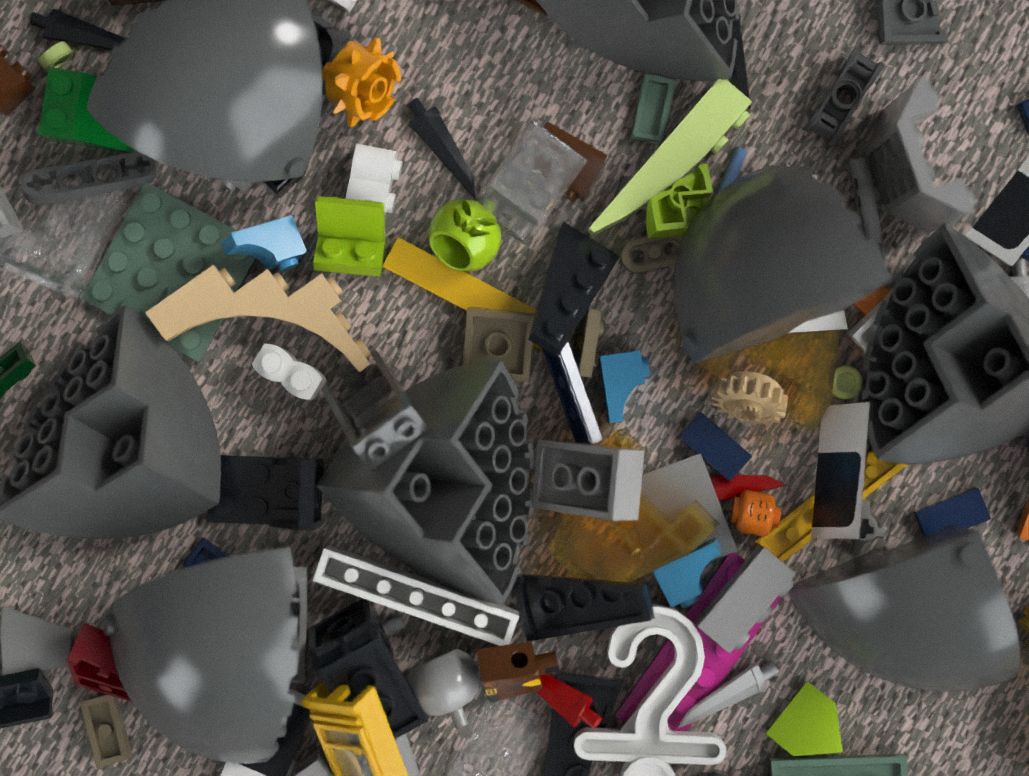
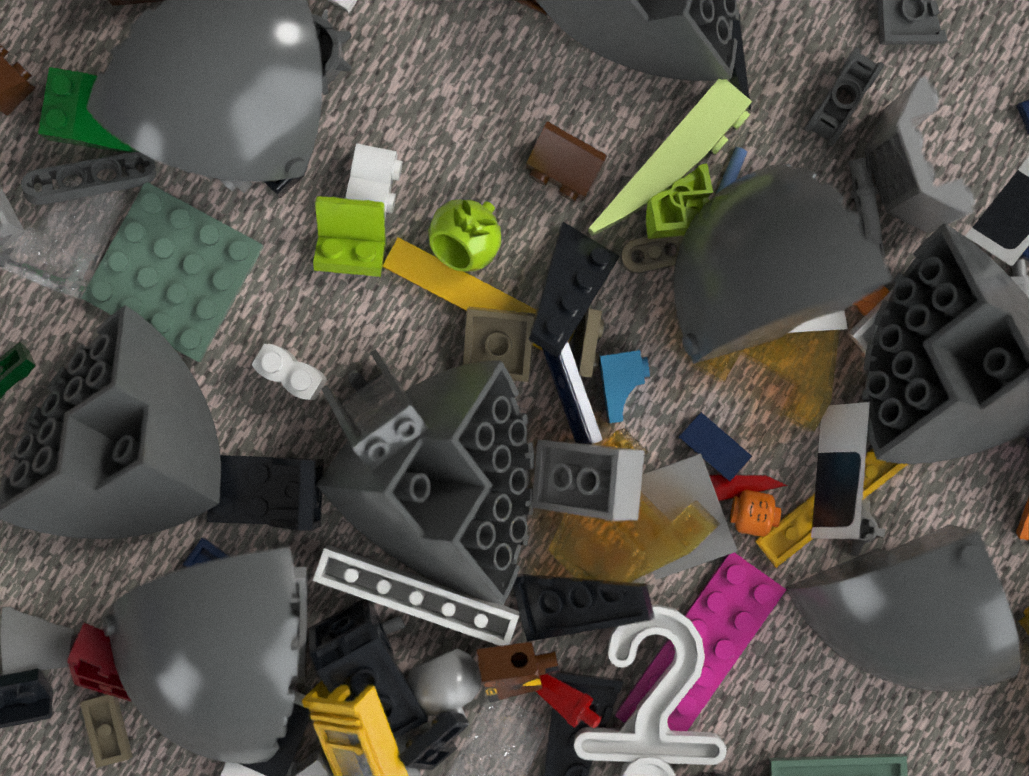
(55, 56): yellowish green tile -> none
(72, 30): black bar -> none
(212, 298): tan arch -> none
(272, 243): arch -> none
(361, 81): light orange brick -> none
(436, 744): none -> black plate
(437, 137): black bar -> none
(530, 182): clear slope -> none
(652, 109): sand green tile -> none
(682, 577): dark azure arch -> none
(736, 689): light grey bar -> none
(745, 599): light grey brick -> none
(750, 398): tan gear -> none
(808, 724): lime slope -> none
(847, 382): yellowish green tile -> none
(959, 510): dark blue tile -> none

